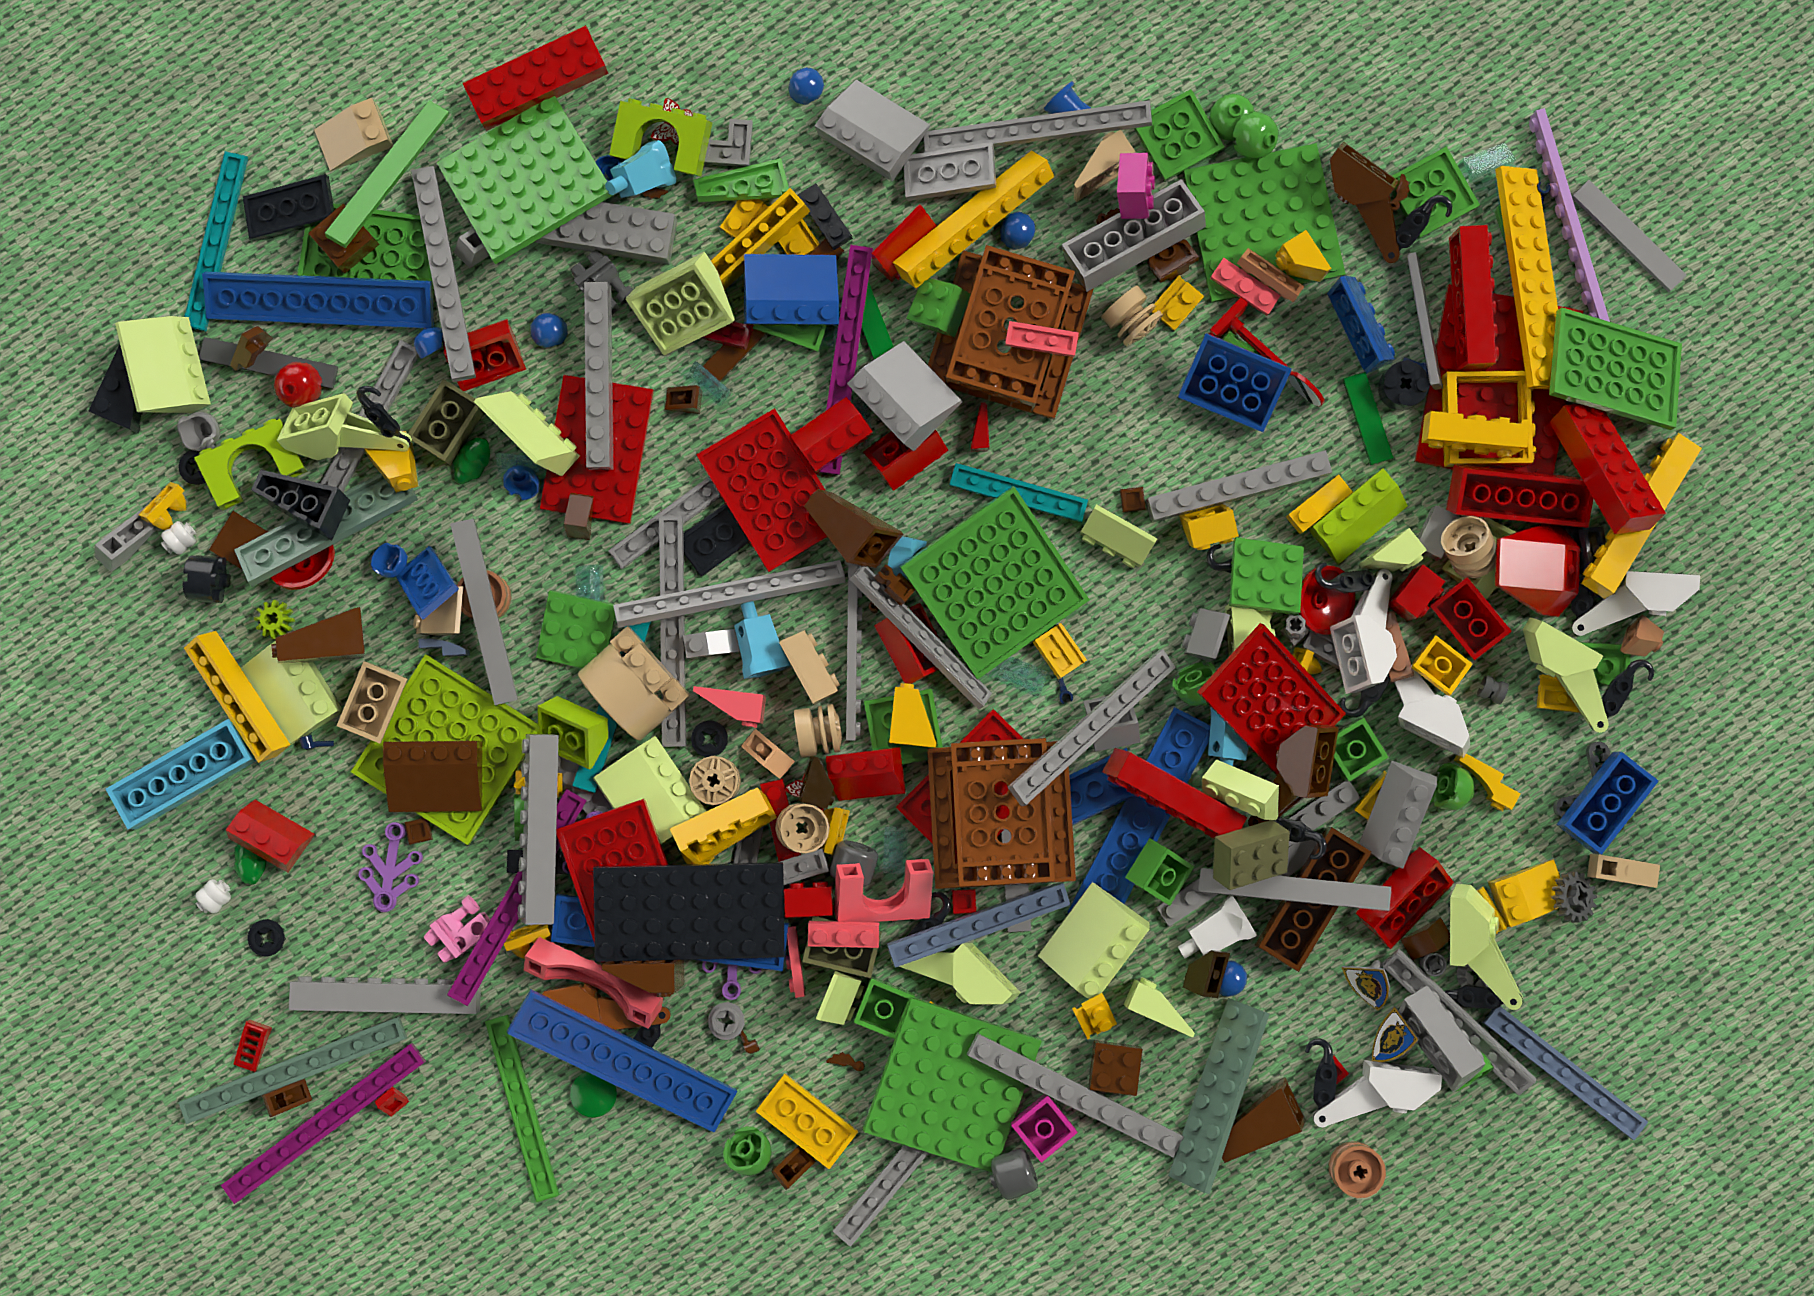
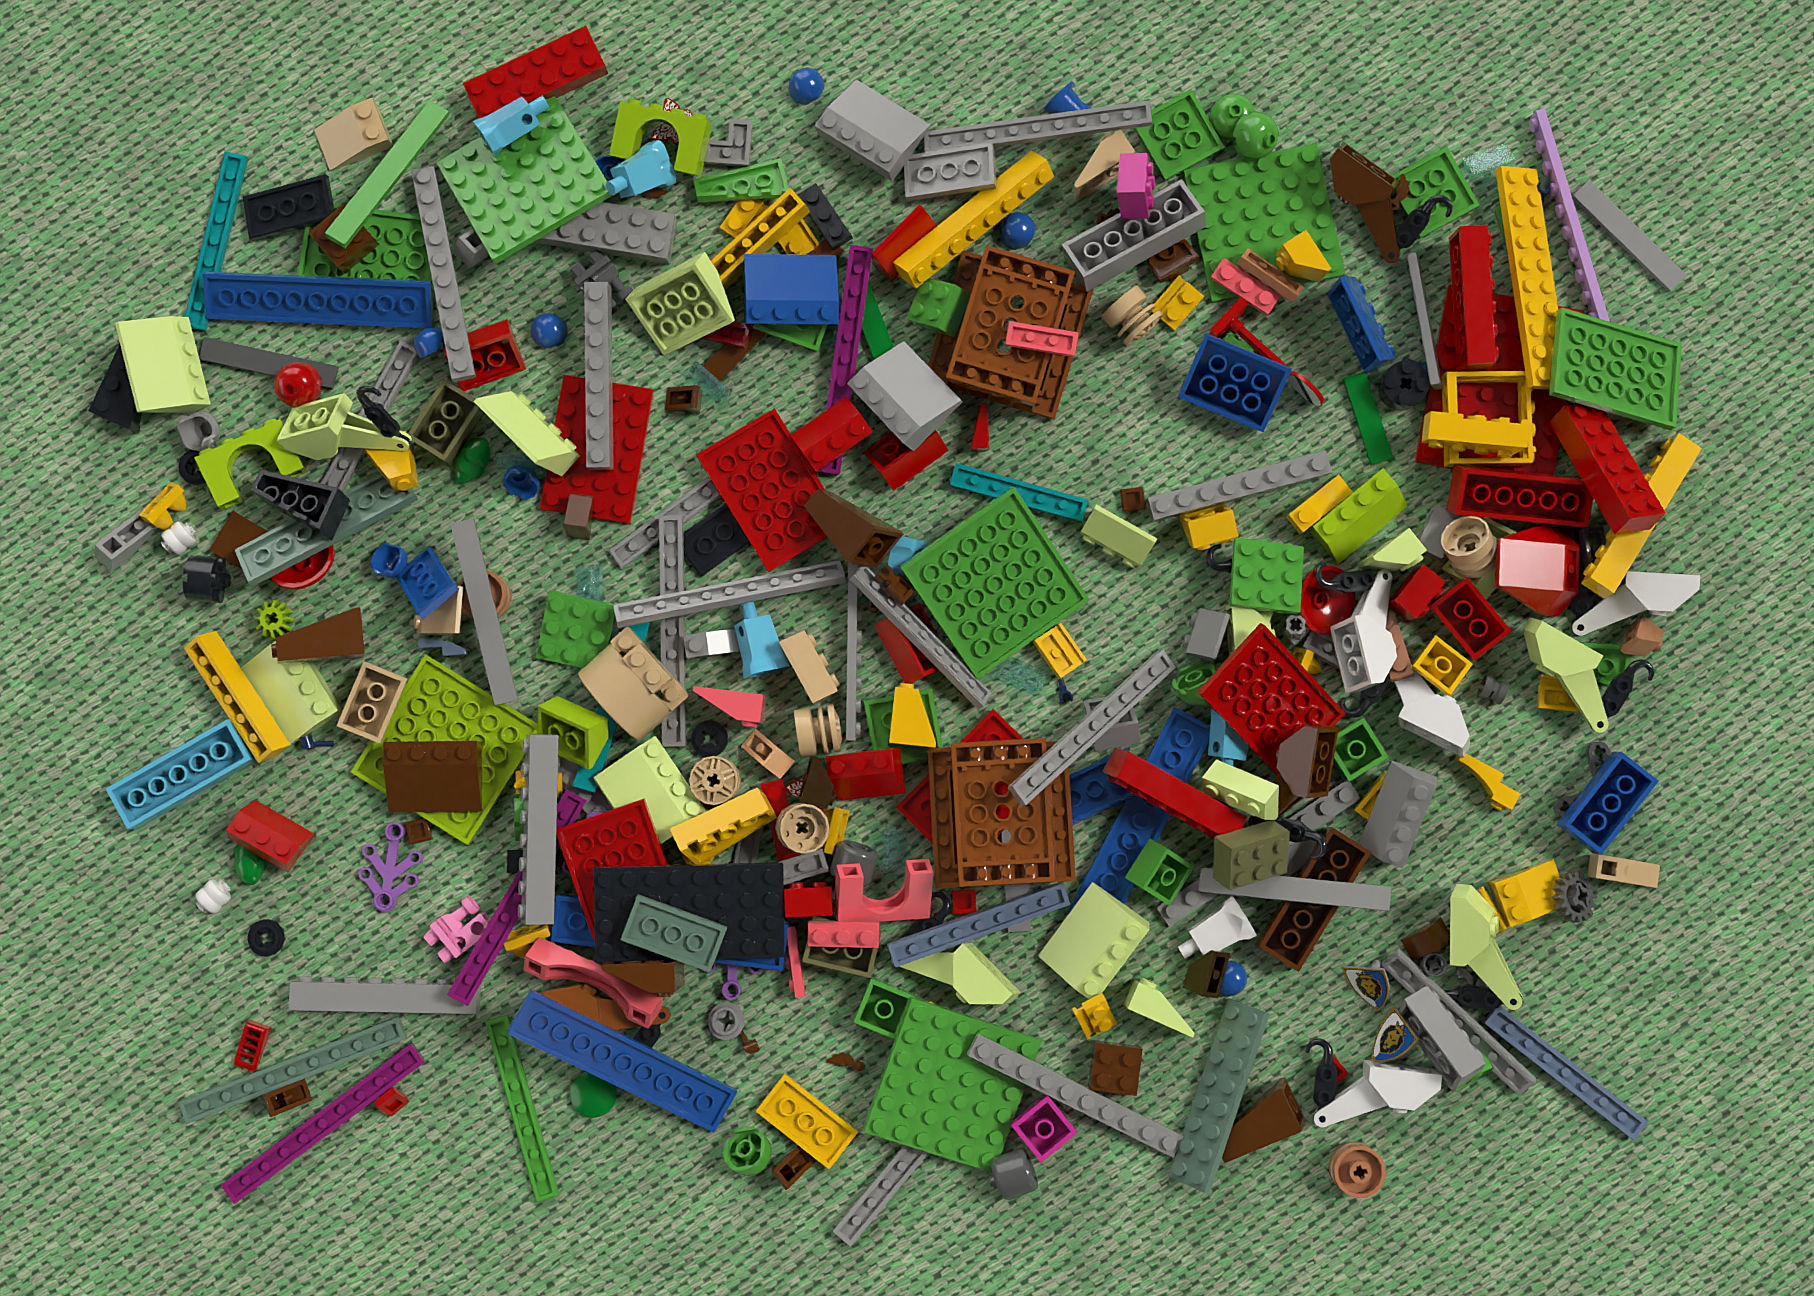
(249, 347): reddish brown plate -> none
(510, 122): none -> medium azure piece
(673, 933): none -> sand green plate
(839, 998): yellowish green slope -> none
(1412, 895): red slope -> none
(1453, 787): bright green cylinder -> none

